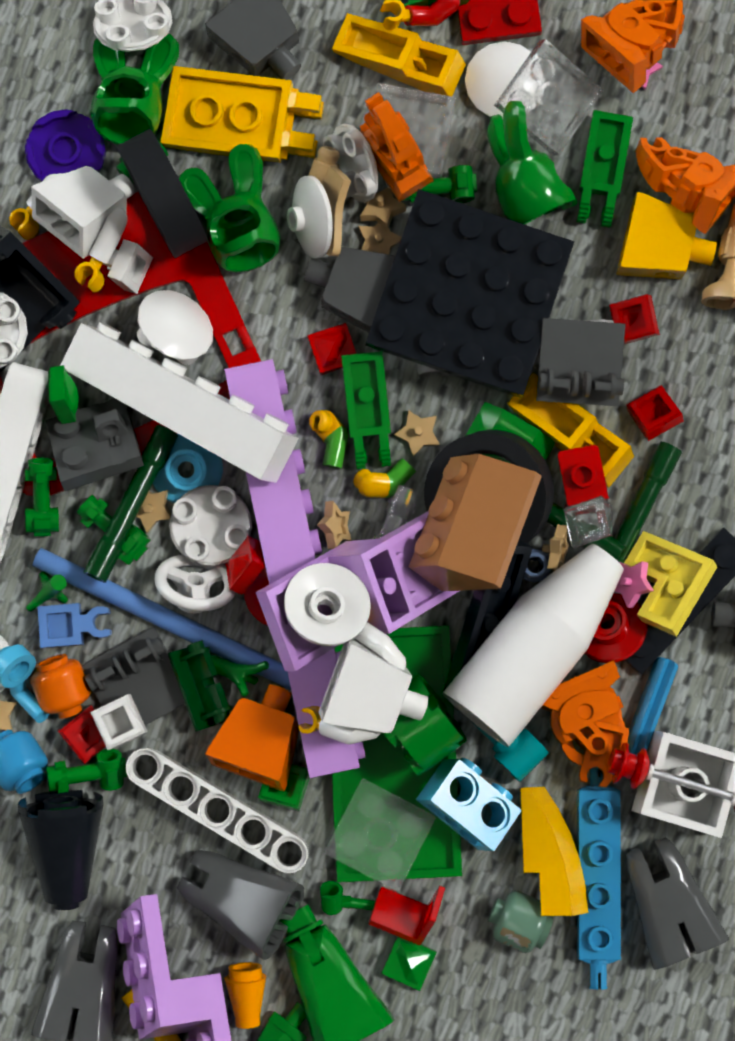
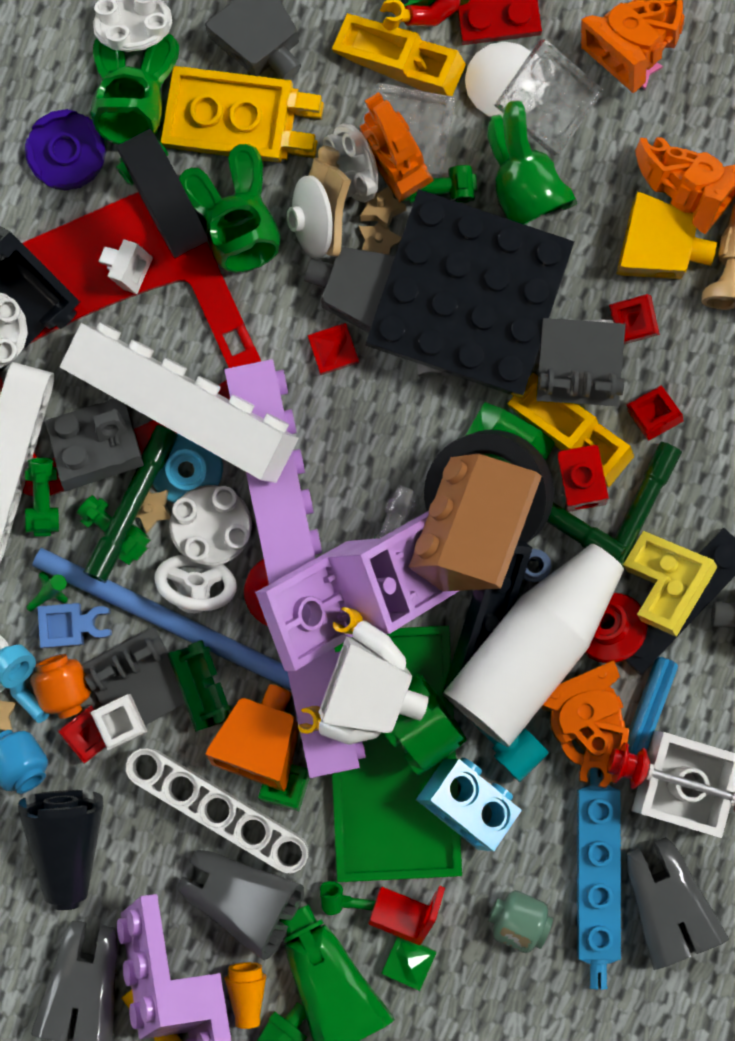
(62, 394): green tile -> none
(82, 213): white torso -> none
(109, 771): green bar -> none
(174, 326): white dish -> none
(239, 672): green bar -> none
(245, 565): red tile -> none
(329, 586): white dish -> none
(332, 434): arm -> none
(334, 525): tan piece -> none
(367, 403): green hinge -> none
(379, 835): clear plate -> none
(383, 484): arm -> none
(418, 432): tan piece -> none
(552, 854): yellow slope -> none
(557, 548): tan piece -> none
(589, 521): clear slope -> none
(604, 163): green hinge -> none
(633, 583): bright pink piece -> none

